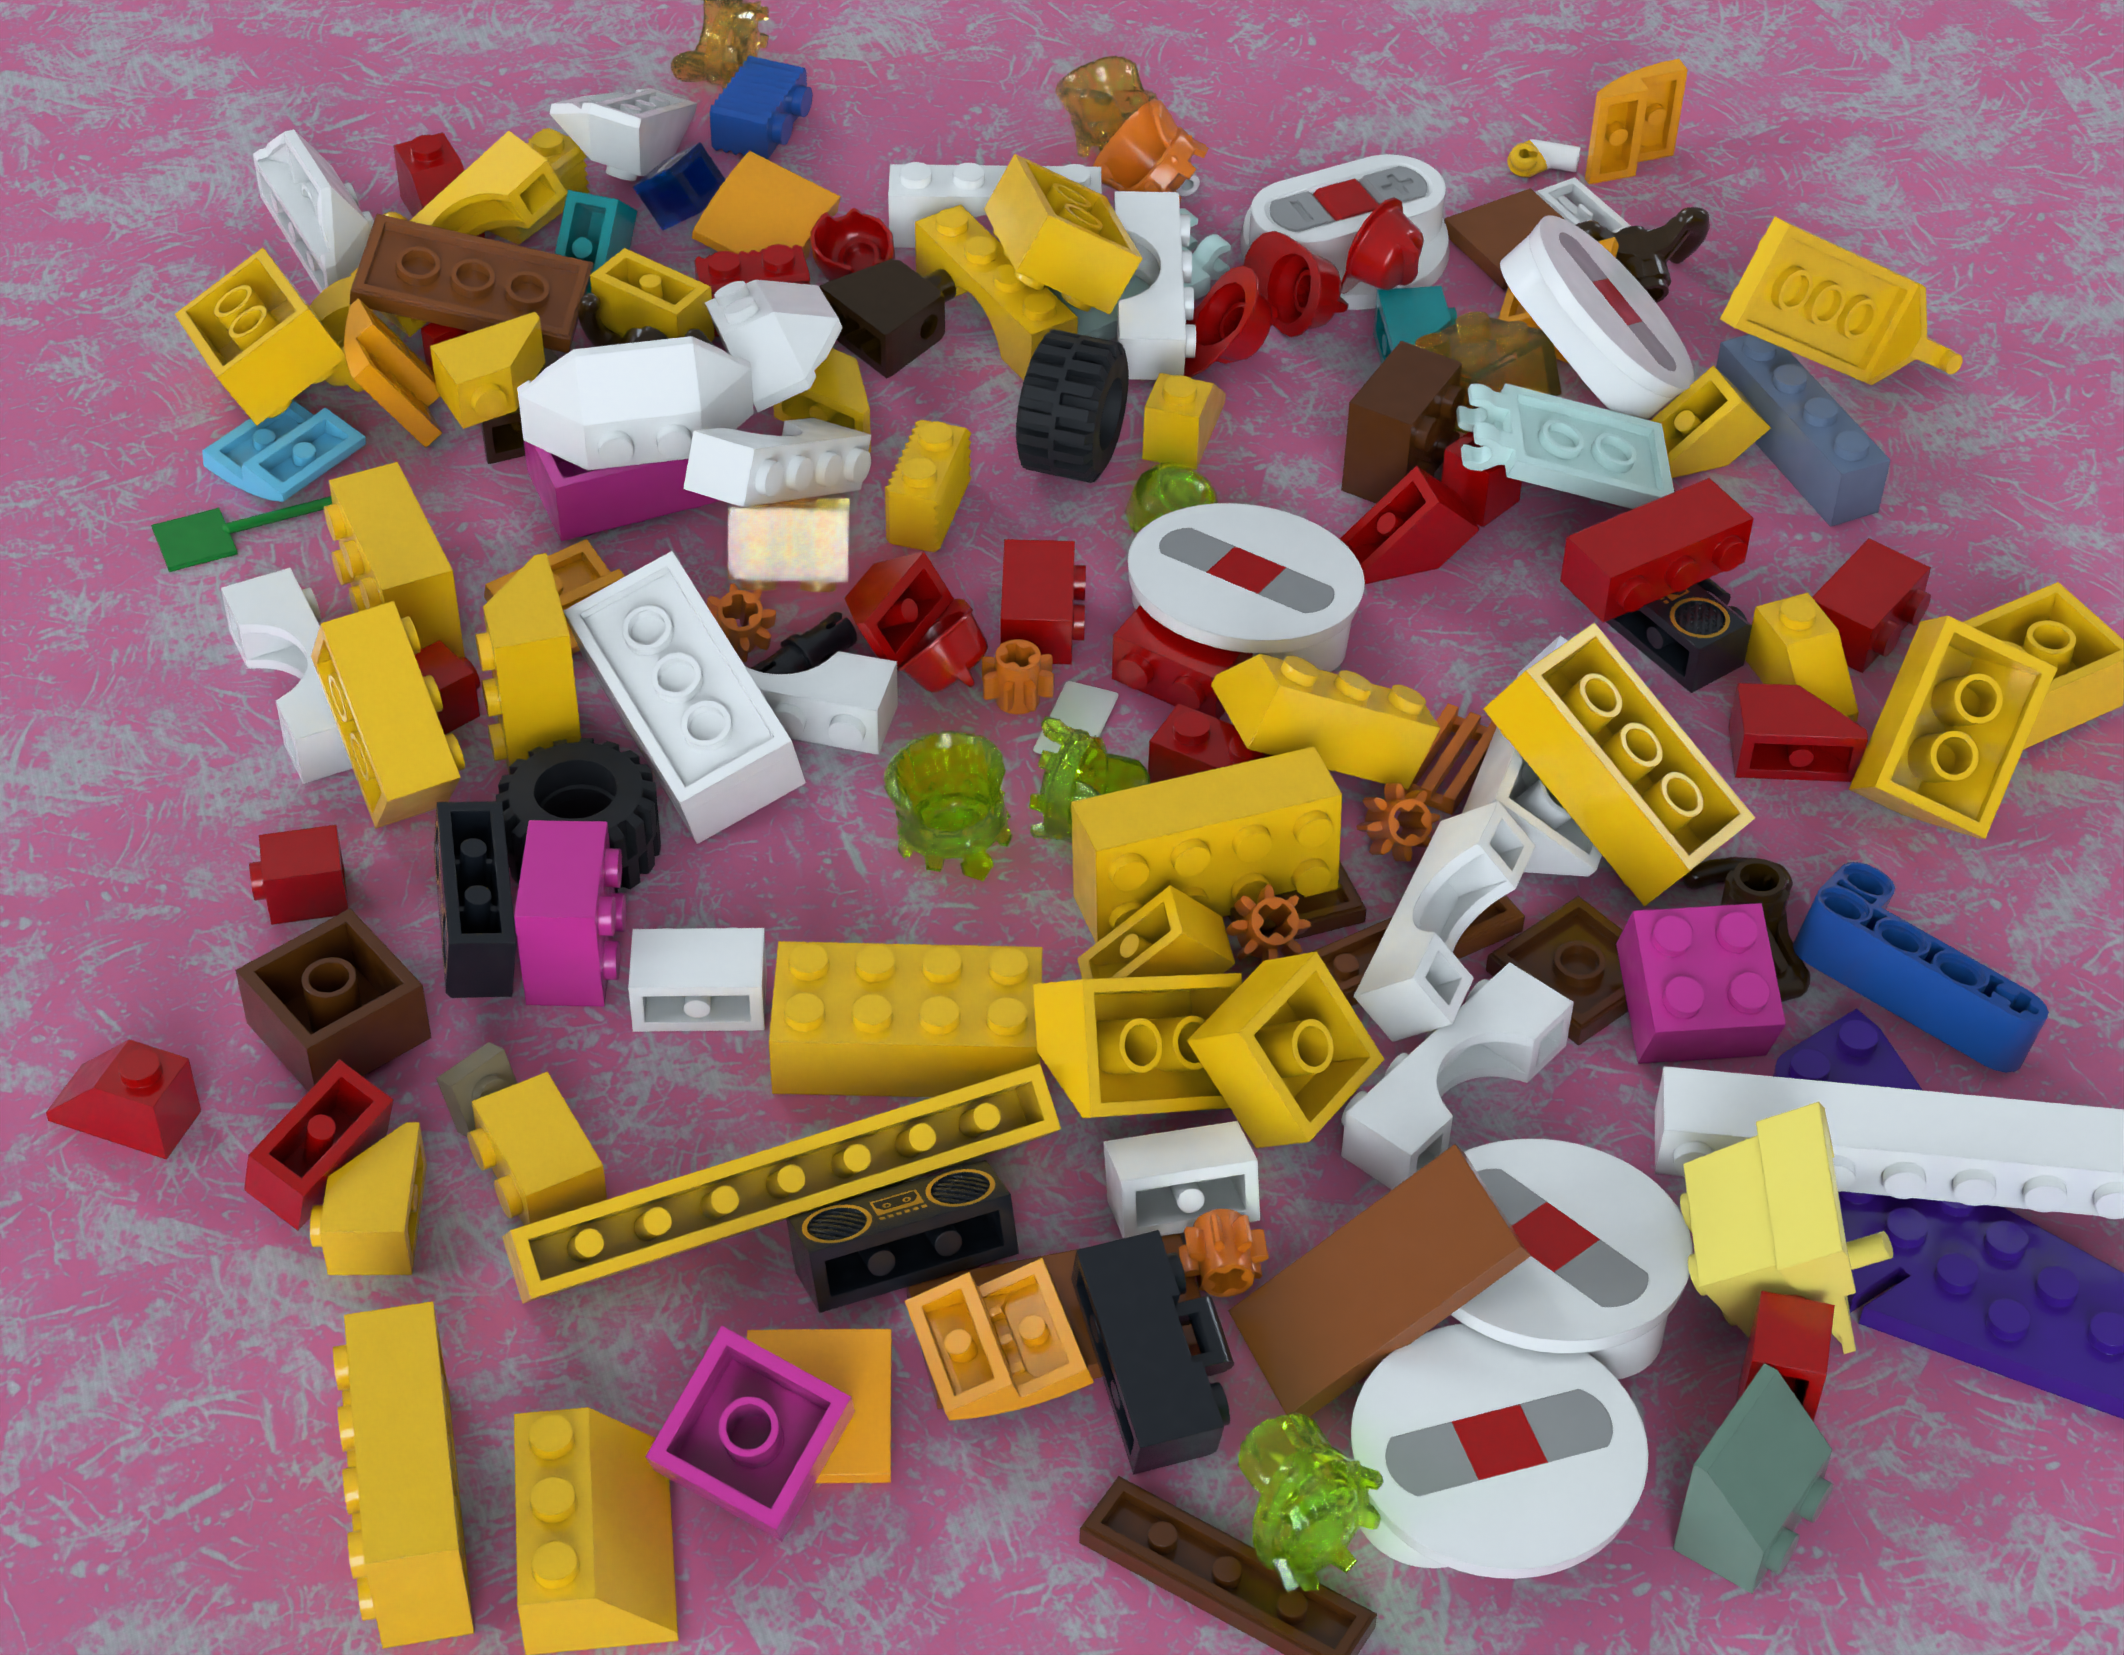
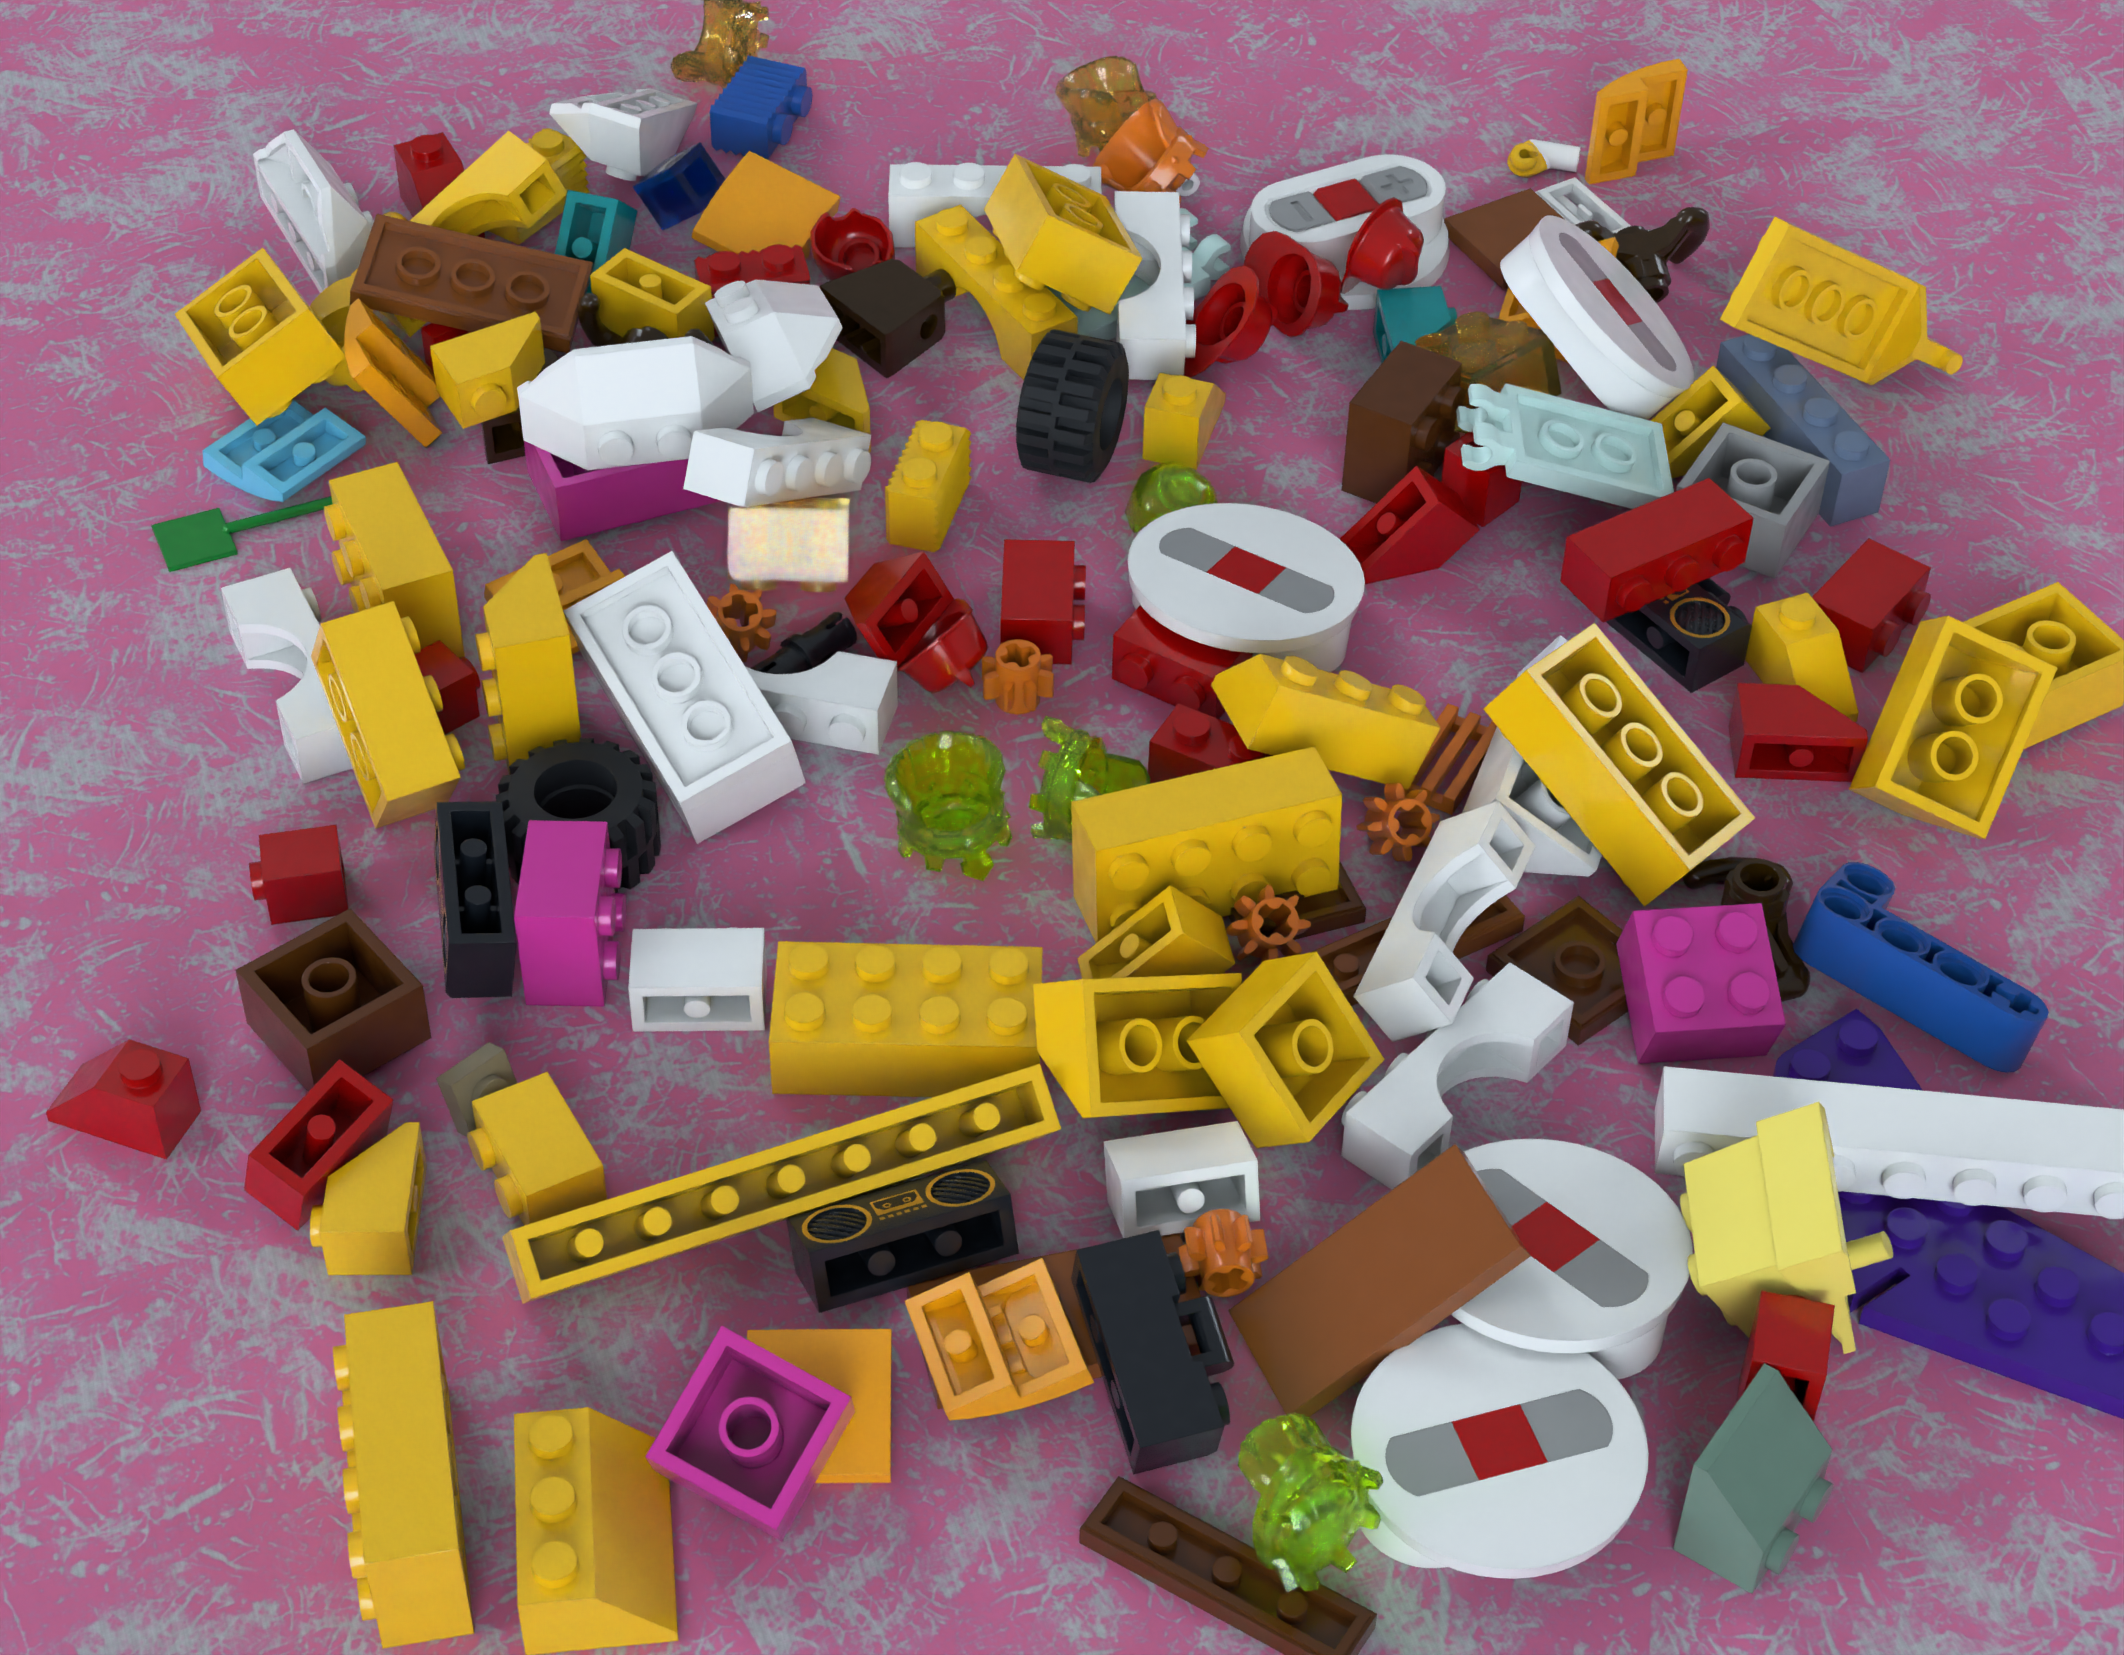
(1079, 708): white sticker -> none
(1769, 481): none -> light grey brick

